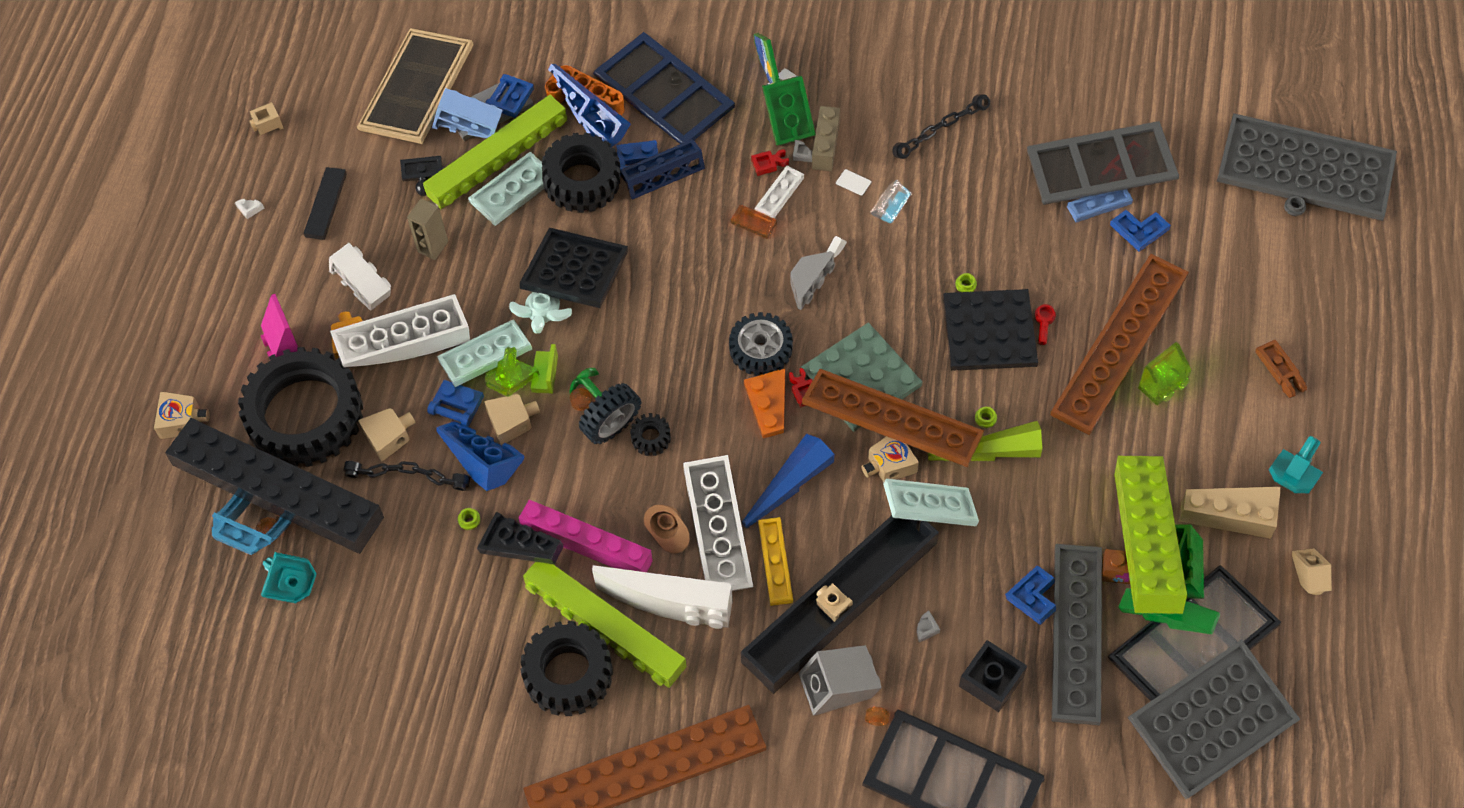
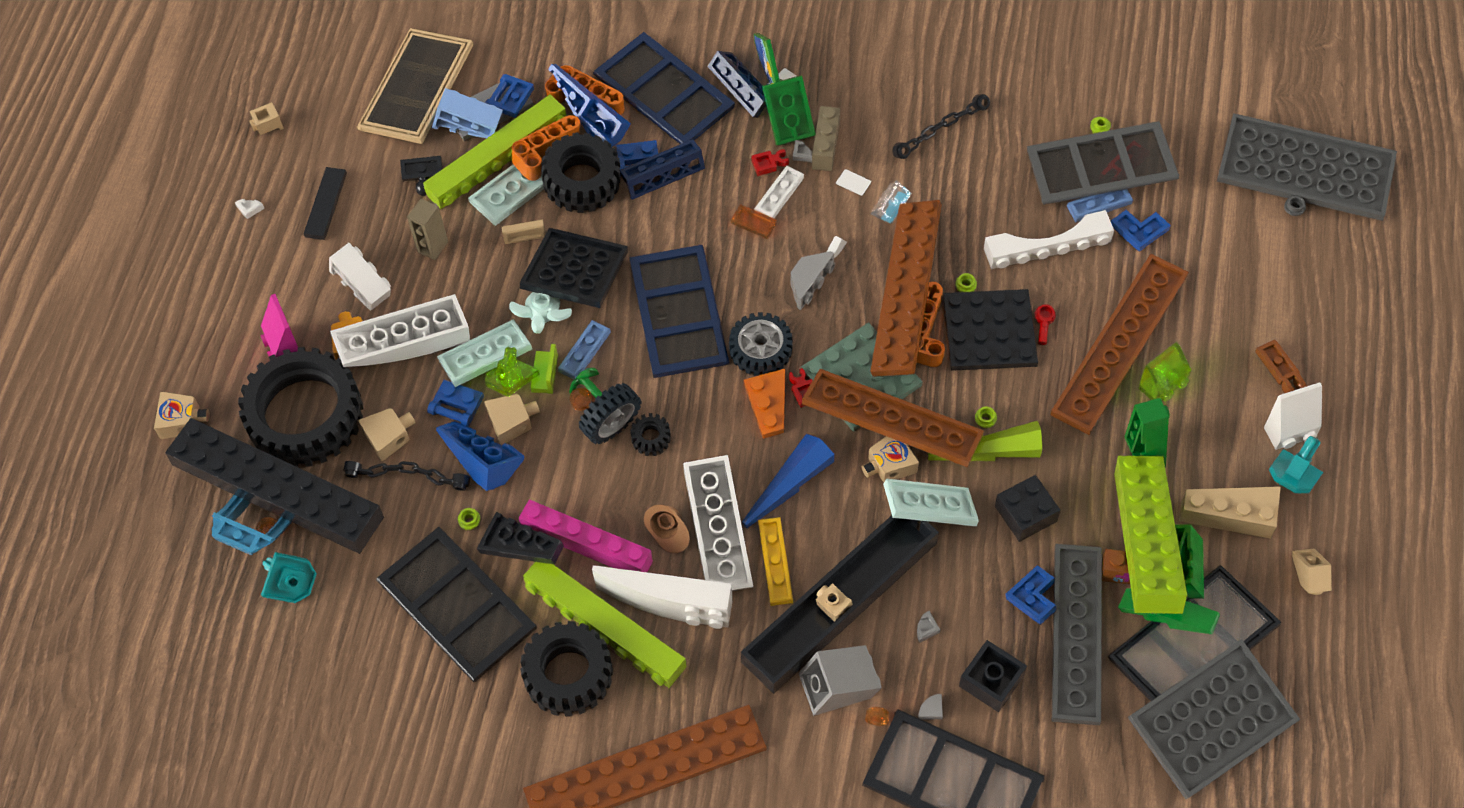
(456, 604): none -> door
(523, 231): none -> tan tile
(529, 151): none -> orange beam
(584, 349): none -> medium blue tile
(678, 311): none -> door
(739, 81): none -> fence
(906, 289): none -> dark orange plate
(929, 345): none -> orange beam
(931, 708): none -> light grey tile
(1009, 250): none -> white arch
(1027, 508): none -> black brick
(1096, 122): none -> lime plate
(1148, 429): none -> green wedge
(1295, 416): none -> white slope

